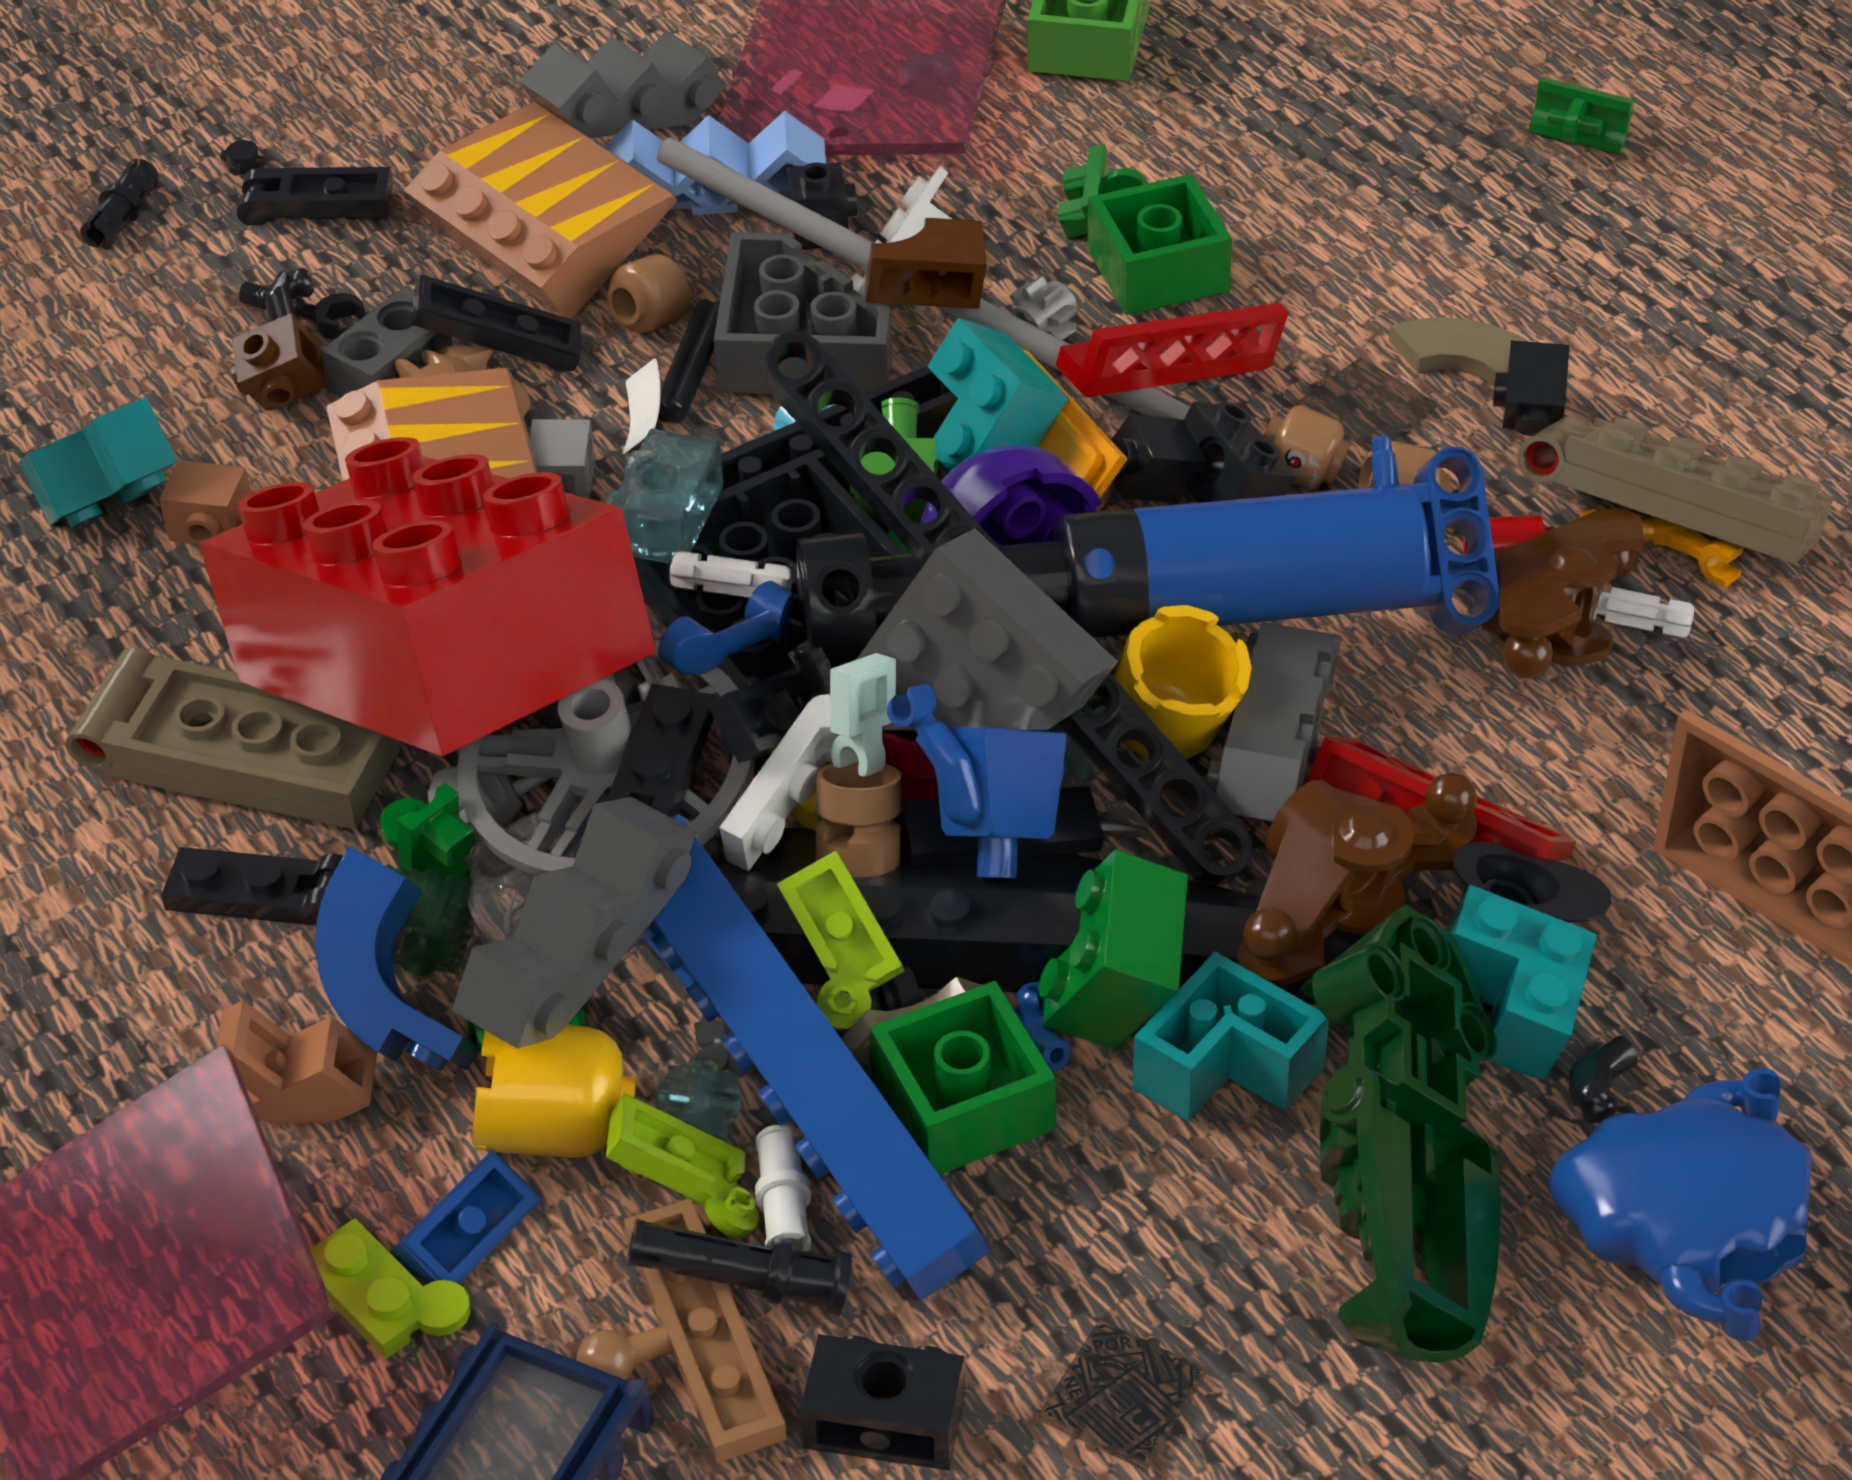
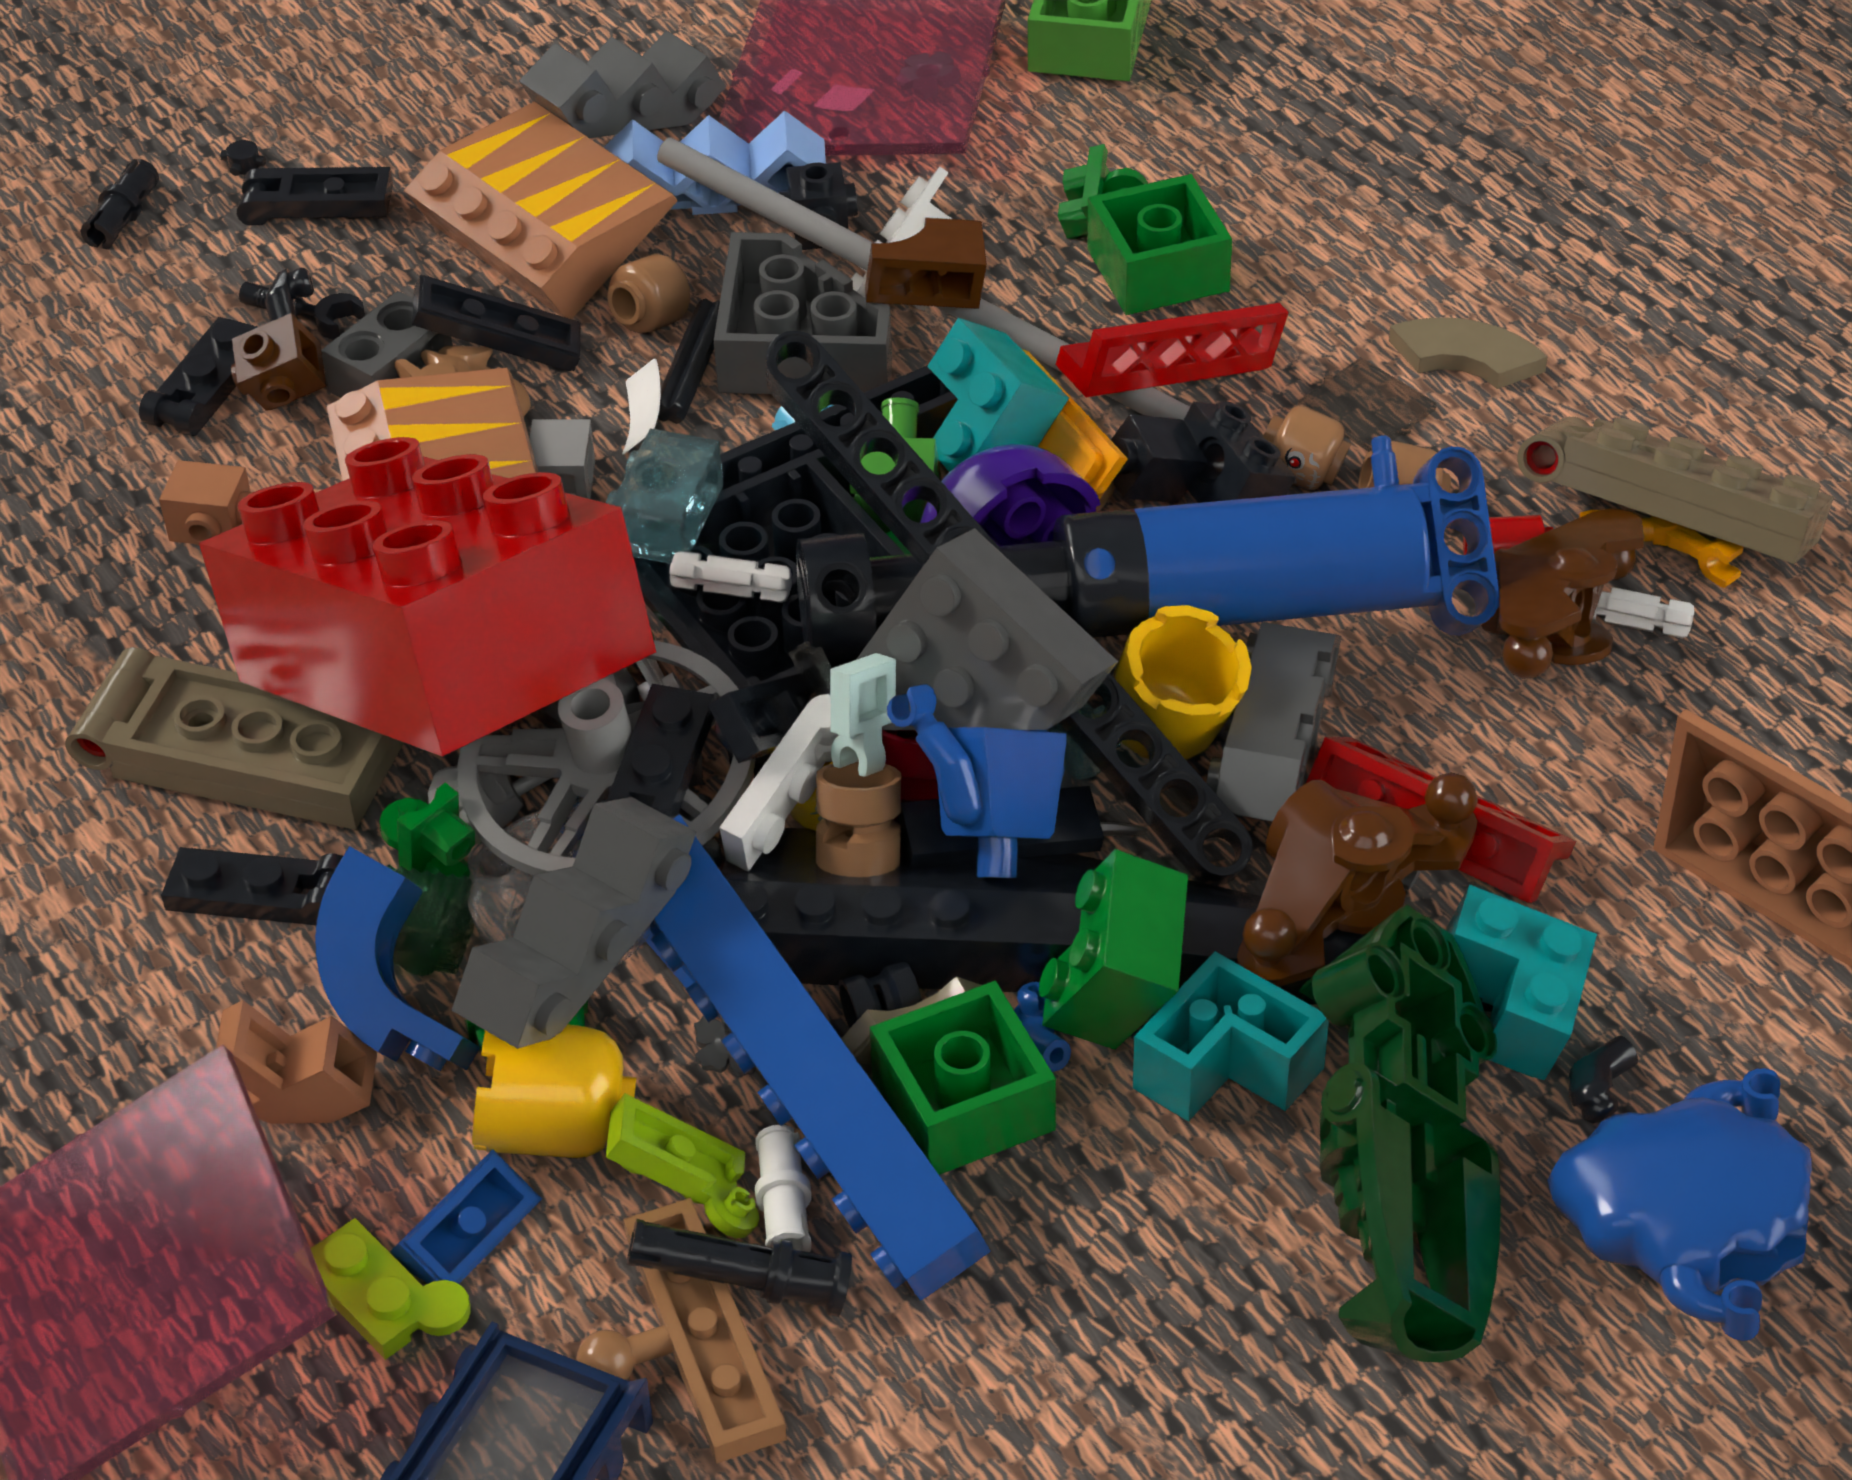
(108, 458): teal brick -> none
(197, 383): none -> black plate
(697, 650): blue bar -> none
(700, 1096): clear light blue gear -> none
(843, 938): lime hinge -> none
(911, 1428): black brick -> none
(1046, 306): light grey gear -> none
(1122, 1395): clear smoke piece -> none
(1532, 386): black brick -> none
(1532, 881): black piece -> none
(1581, 115): green hips -> none

